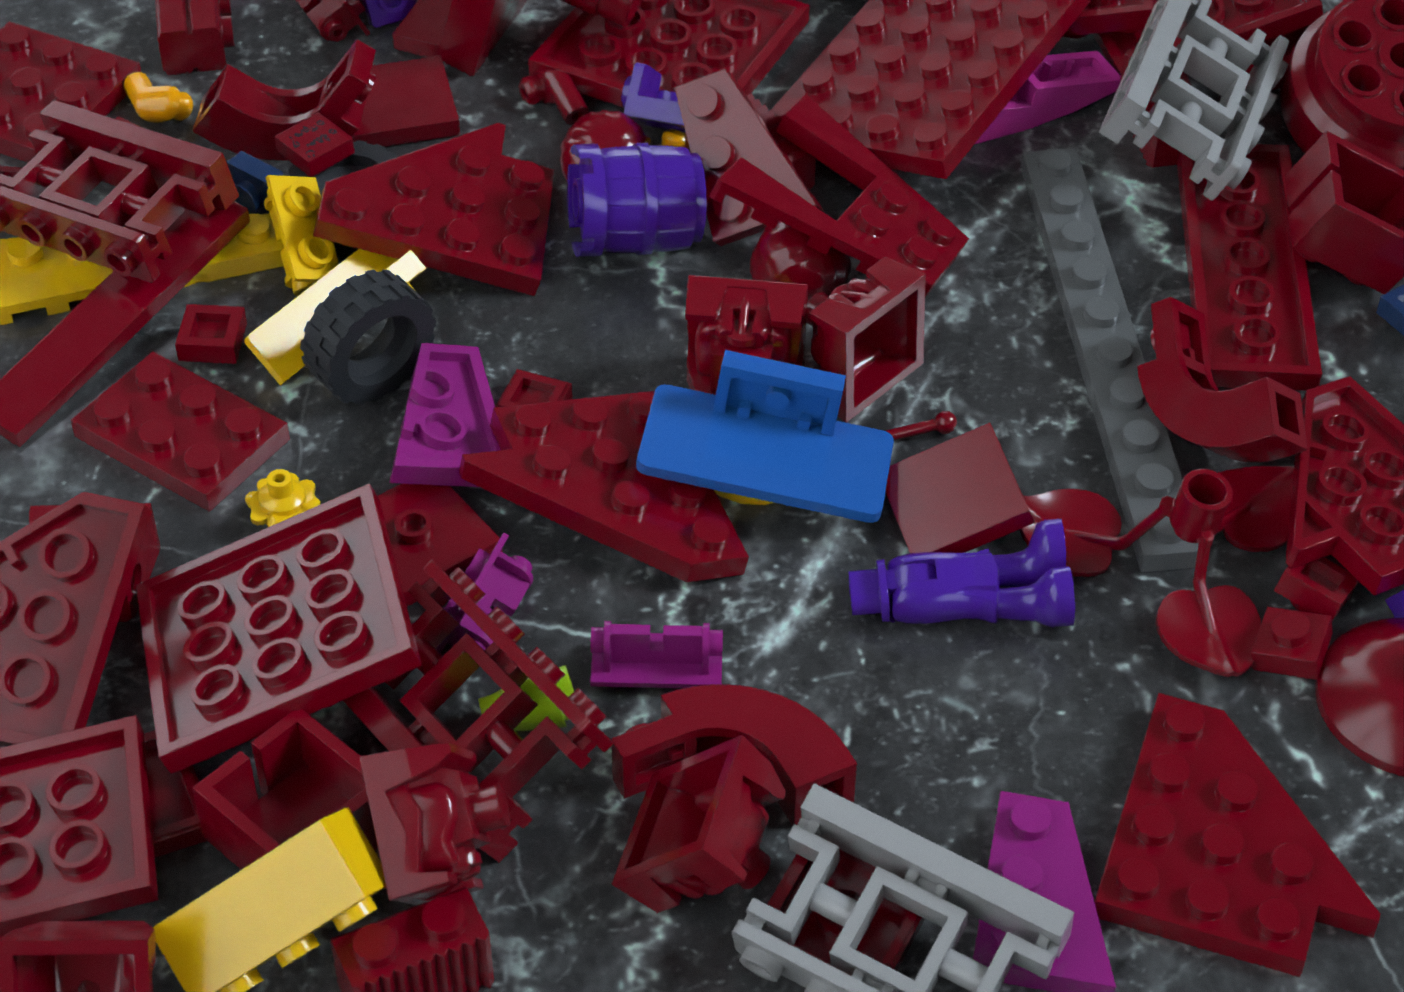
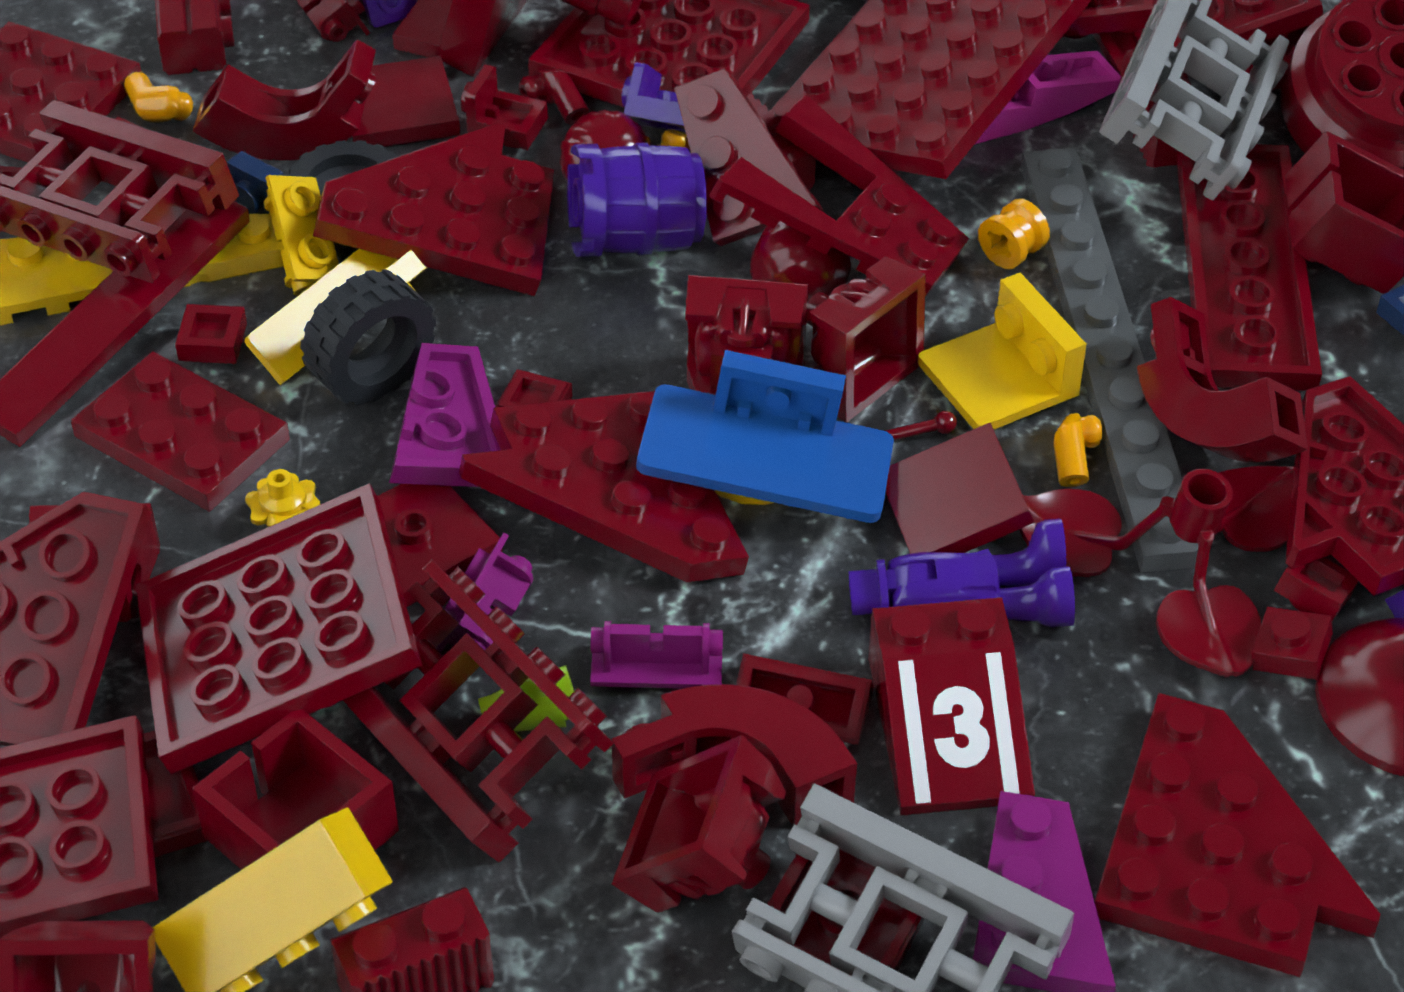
(314, 144): dark red tile -> none
(430, 819): dark red brick -> none
(488, 106): none -> dark red bracket
(834, 697): none -> dark red slope
(950, 704): none -> dark red slope
(1012, 365): none -> yellow bracket
(1013, 233): none -> light orange wheel
(1069, 447): none -> light orange arm

